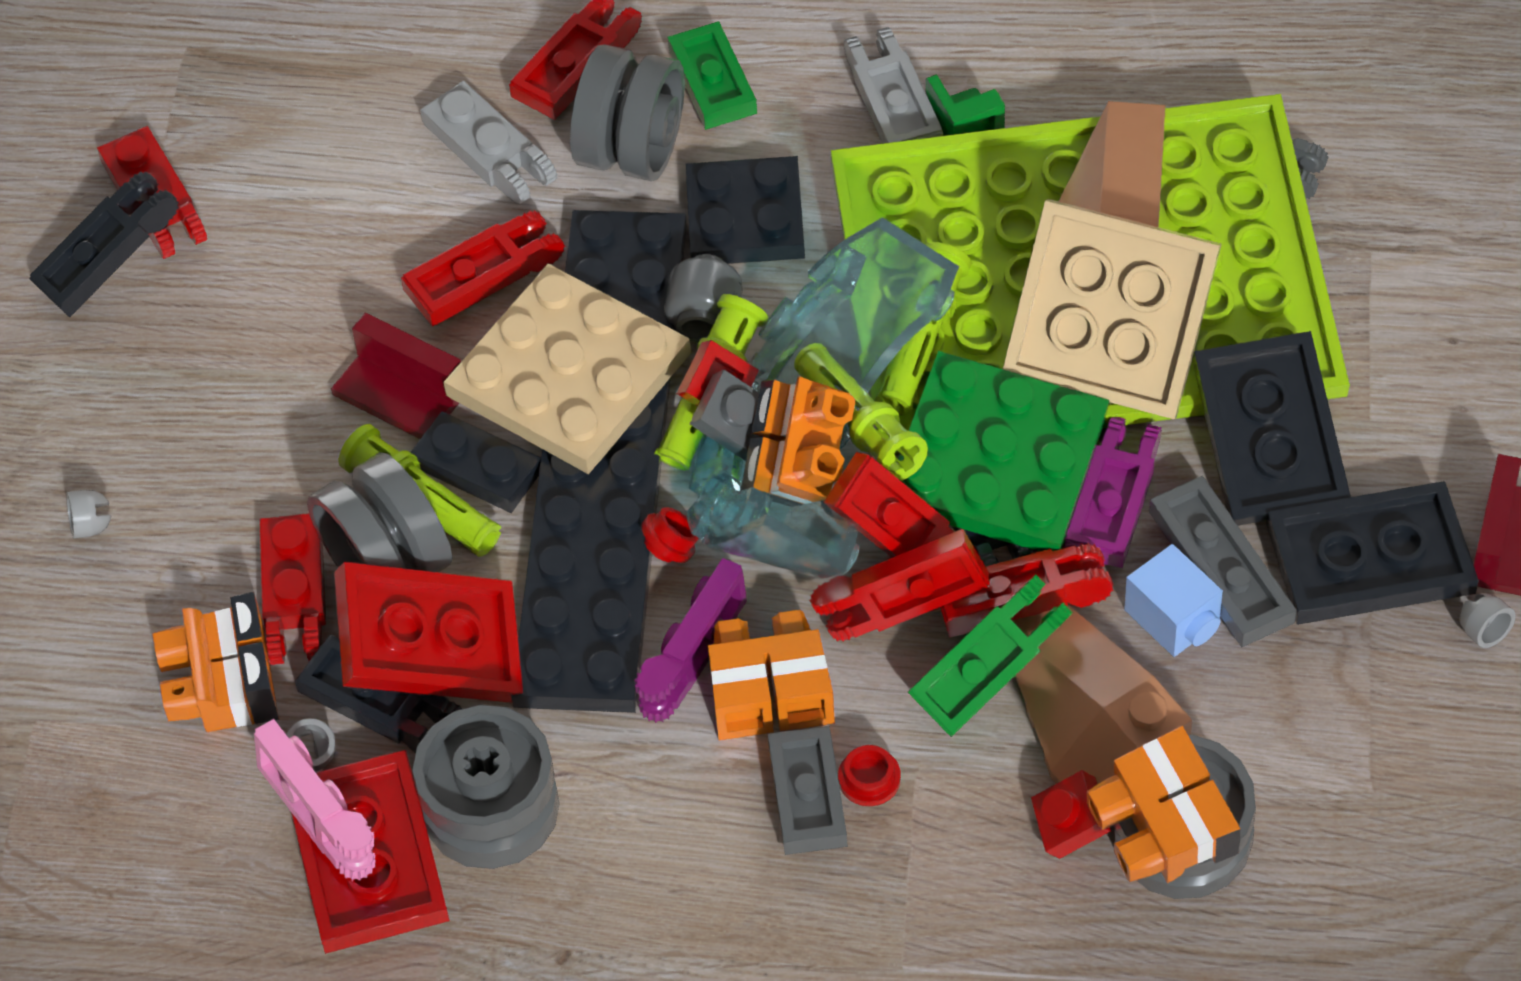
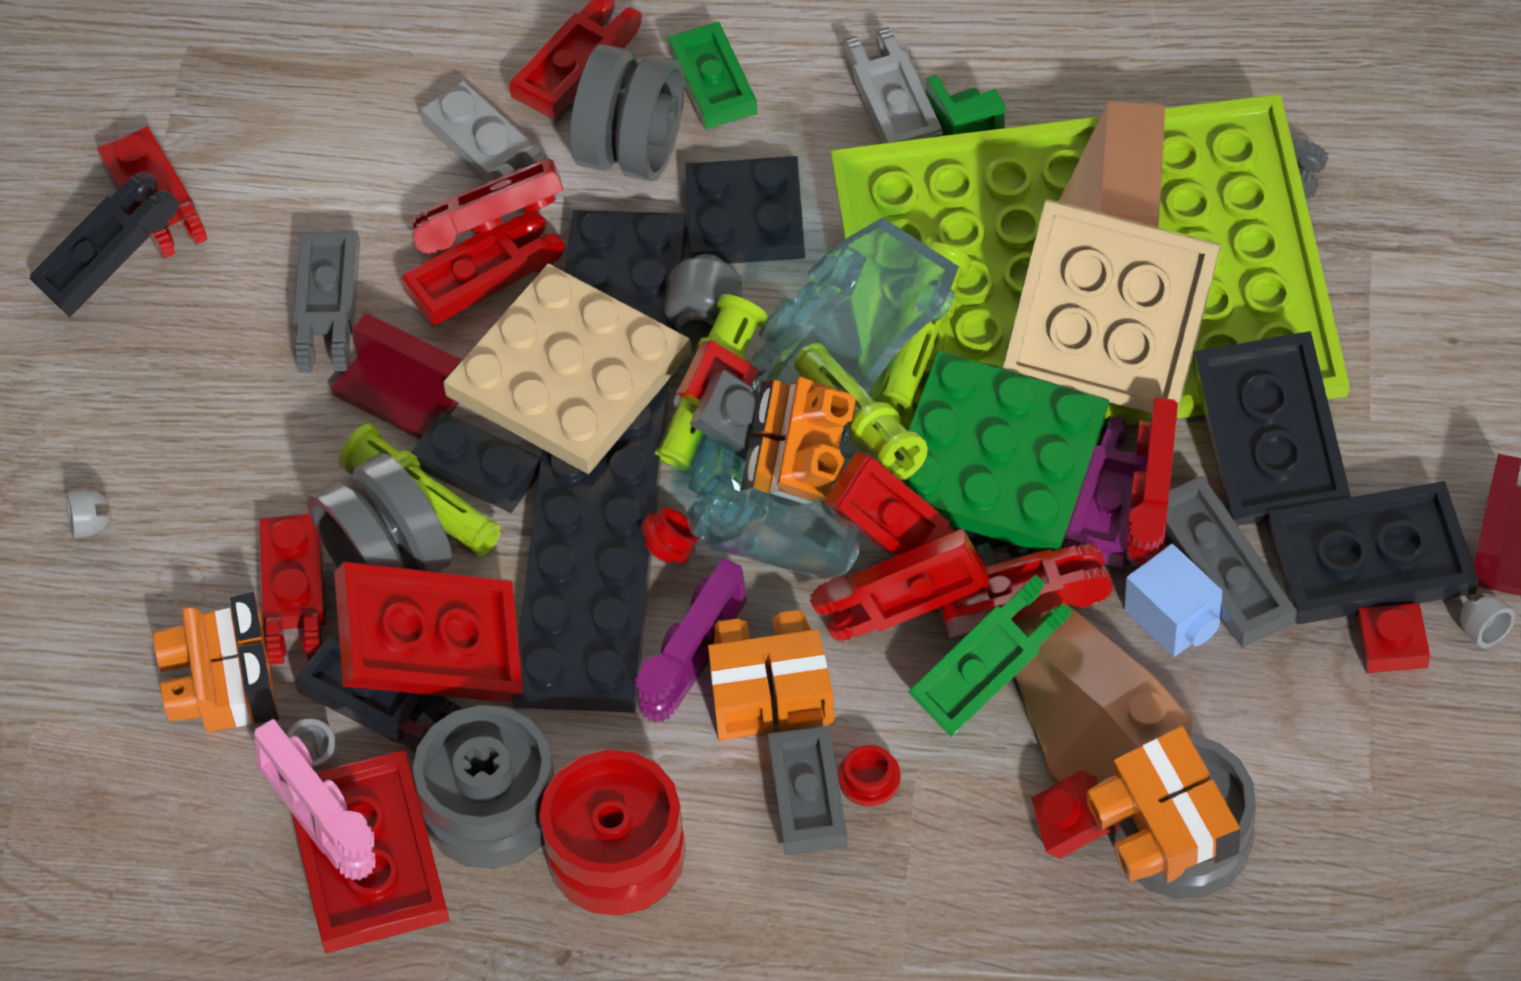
(326, 295): none -> dark grey hinge
(485, 205): none -> hinge
(613, 832): none -> red wheel
(1152, 487): none -> red hinge
(1393, 638): none -> red plate

